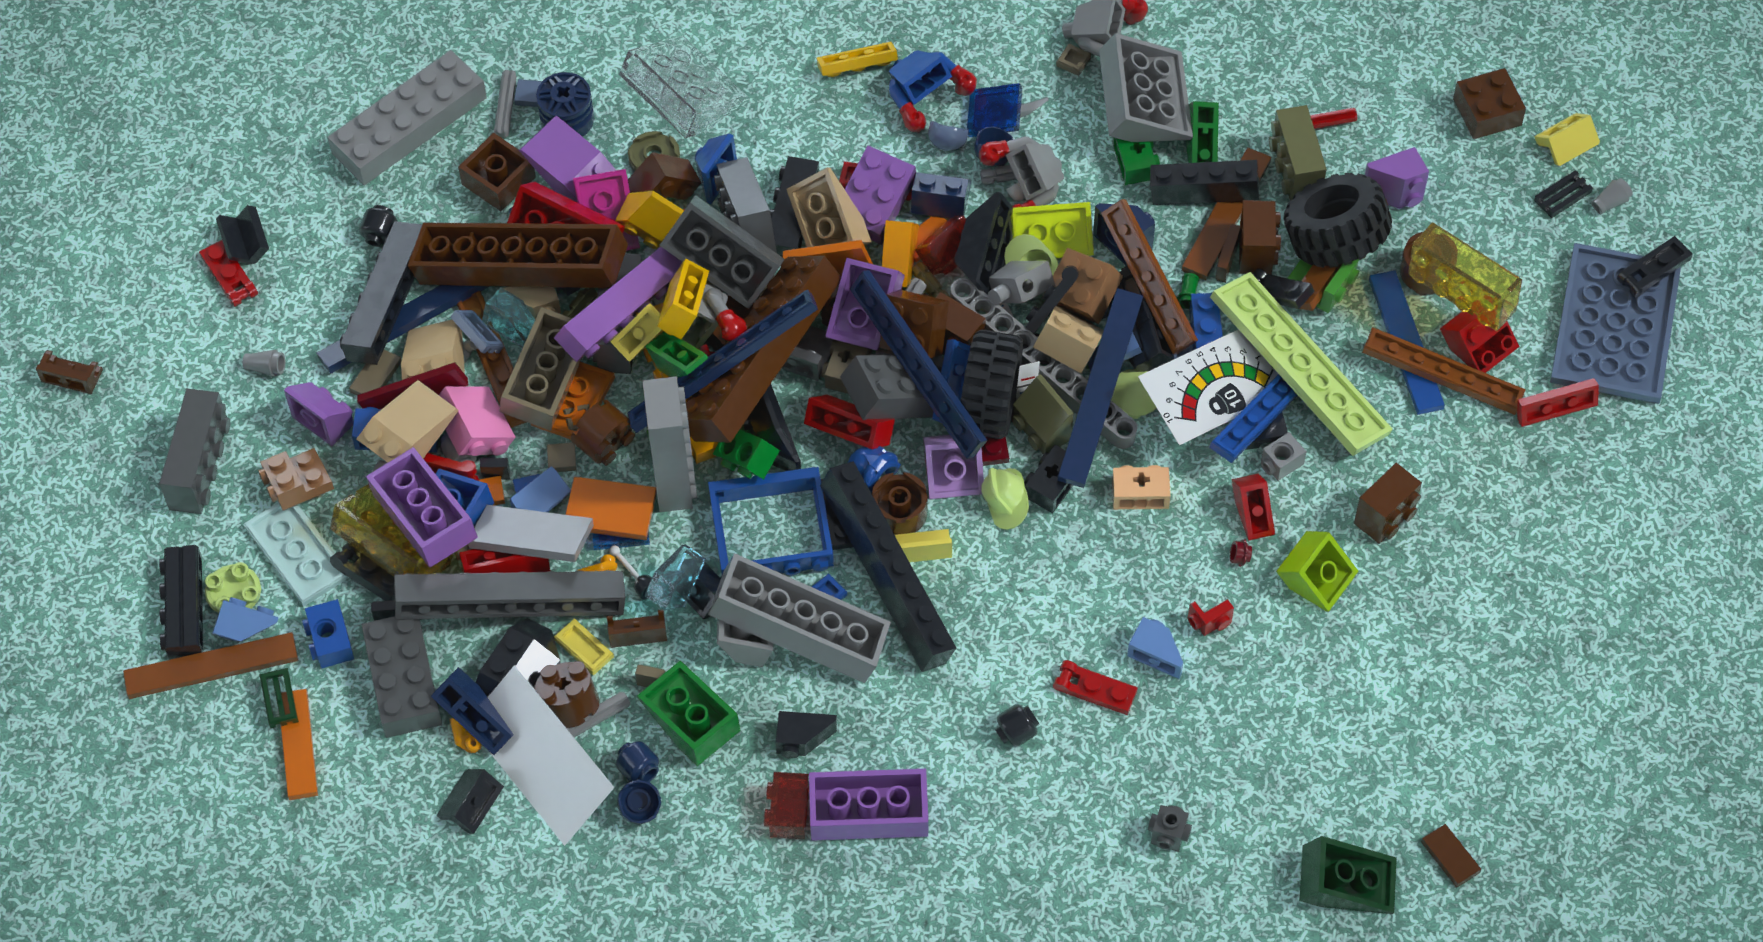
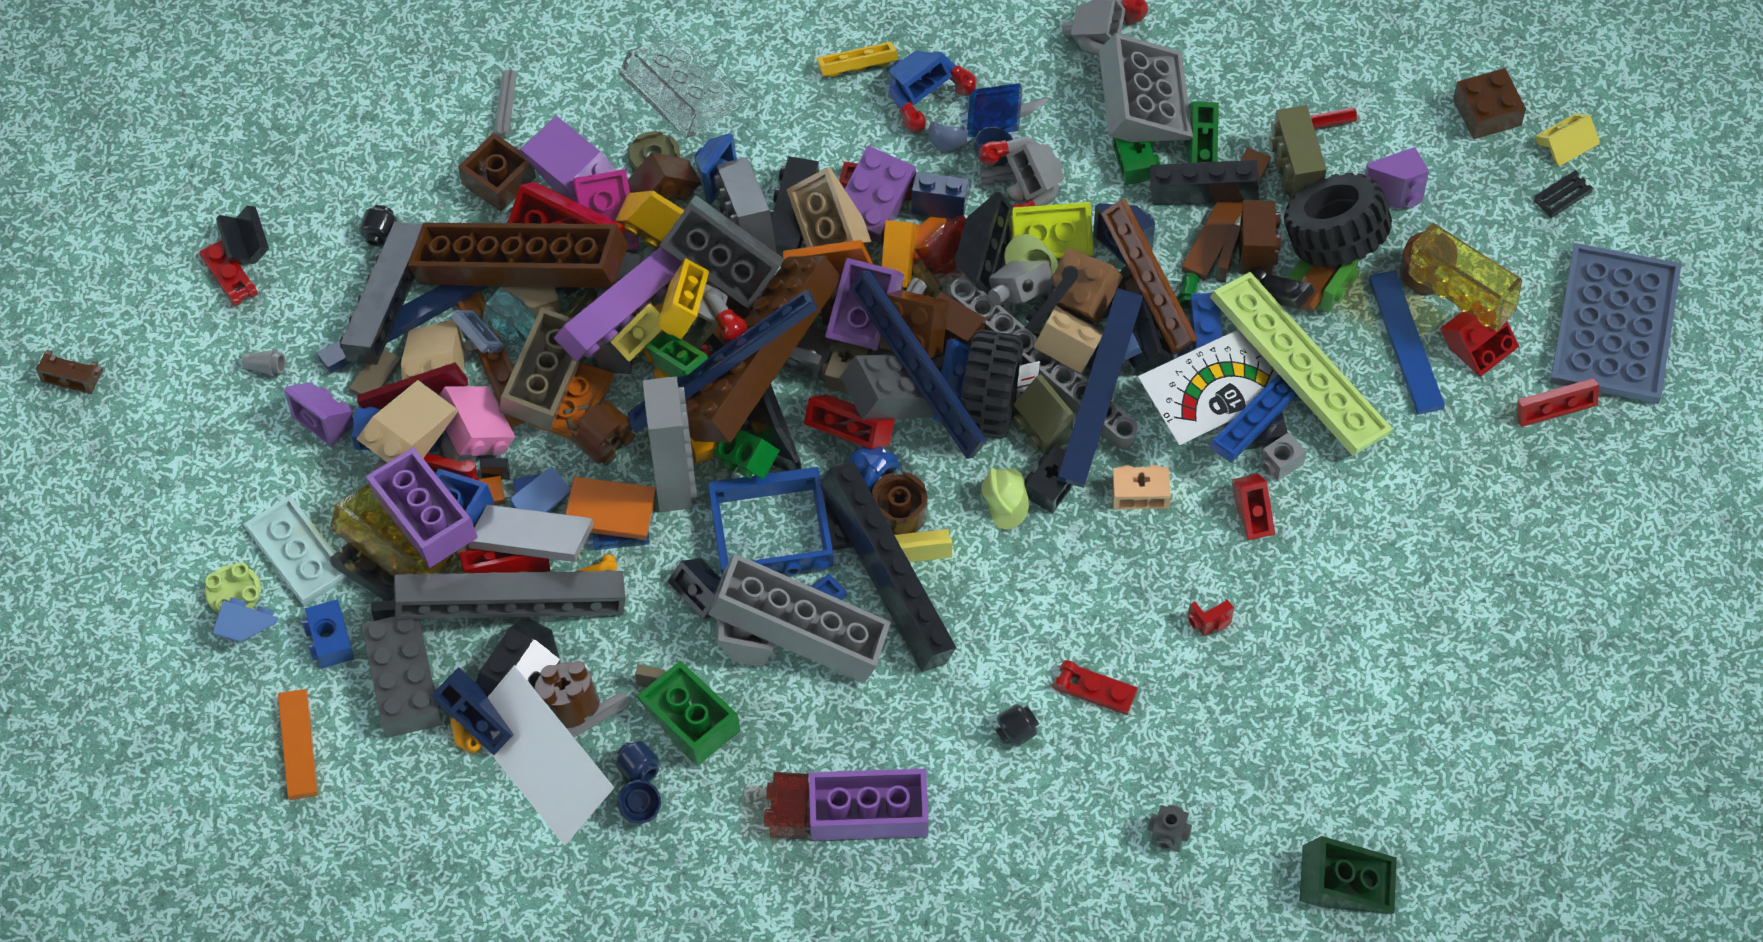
(183, 601): black brick -> none
(194, 451): dark grey brick -> none
(210, 665): dark orange tile -> none
(282, 718): dark green tile -> none
(295, 478): medium nougat plate -> none
(407, 117): light grey brick -> none
(471, 799): black panel -> none
(526, 93): sand blue tile -> none
(562, 457): dark tan tile -> none
(568, 98): dark blue wheel -> none
(583, 646): light yellow tile -> none
(637, 630): reddish brown hinge -> none
(642, 582): hinge -> none
(675, 578): clear light blue slope -> none
(802, 732): black slope -> none
(949, 470): lavender slope -> none
(995, 451): dark red plate -> none
(1073, 59): dark tan tile -> none
(1132, 395): yellowish green dish -> none
(1156, 647): medium blue slope -> none
(1240, 552): dark red plate -> none
(1318, 569): lime slope -> none
(1388, 503): reddish brown brick -> none
(1443, 370): dark orange tile -> none
(1451, 855): reddish brown tile -> none
(1612, 196): light grey cone -> none
(1655, 266): black plate -> none

